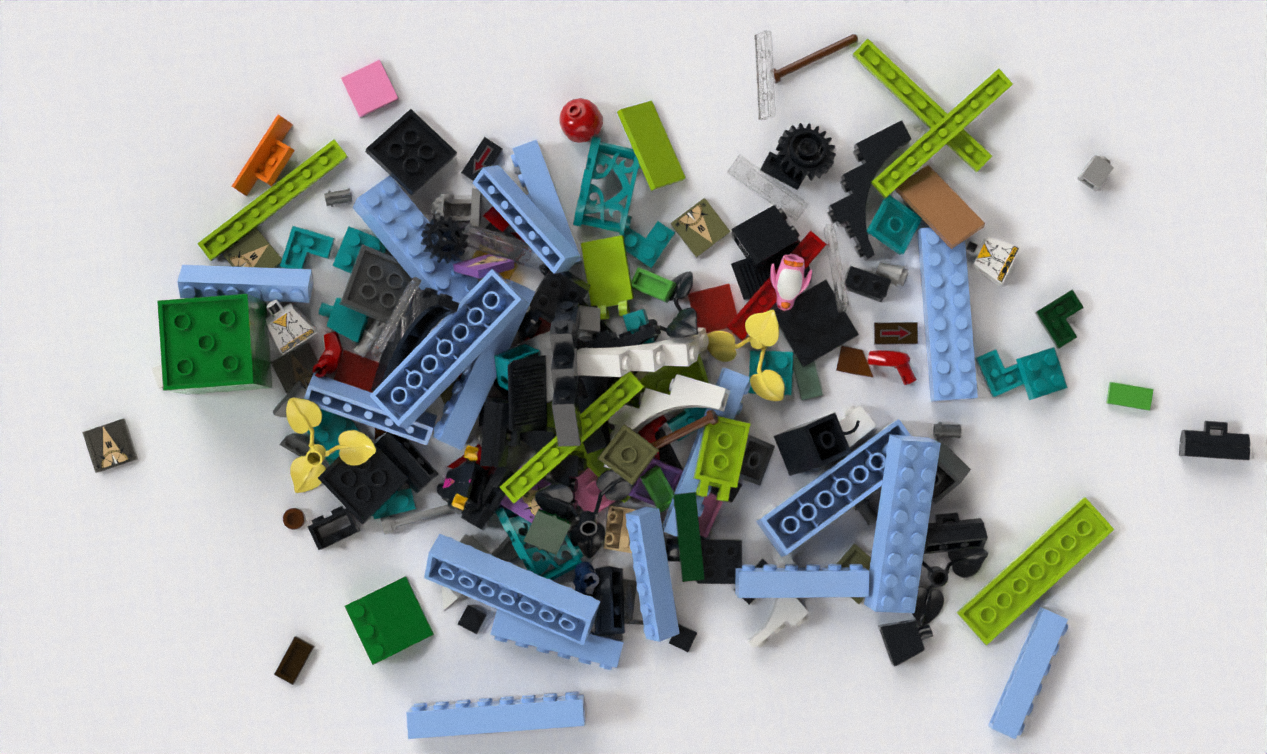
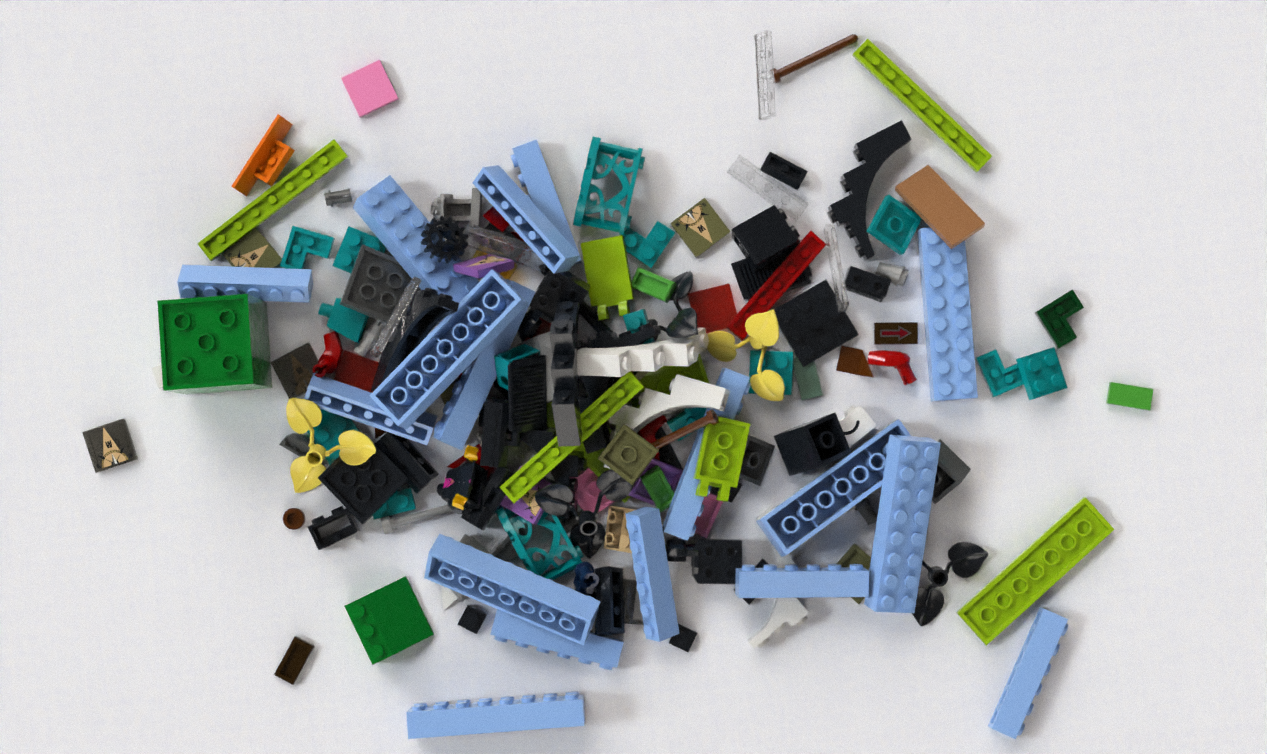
(288, 326): white torso -> none
(298, 391): dark grey tile -> none
(411, 152): black plate -> none
(483, 157): black tile -> none
(547, 531): dark green piece -> none
(580, 120): red cylinder -> none
(588, 323): light grey brick -> none
(651, 145): lime tile -> none
(688, 536): dark green tile -> none
(789, 280): animal -> none
(820, 152): black gear -> none
(904, 640): black torso -> none
(941, 133): lime plate -> none
(946, 430): dark grey pin -> none
(954, 536): black piece -> none
(993, 258): white torso -> none
(1096, 172): light grey brick -> none
(1222, 446): black piece -> none

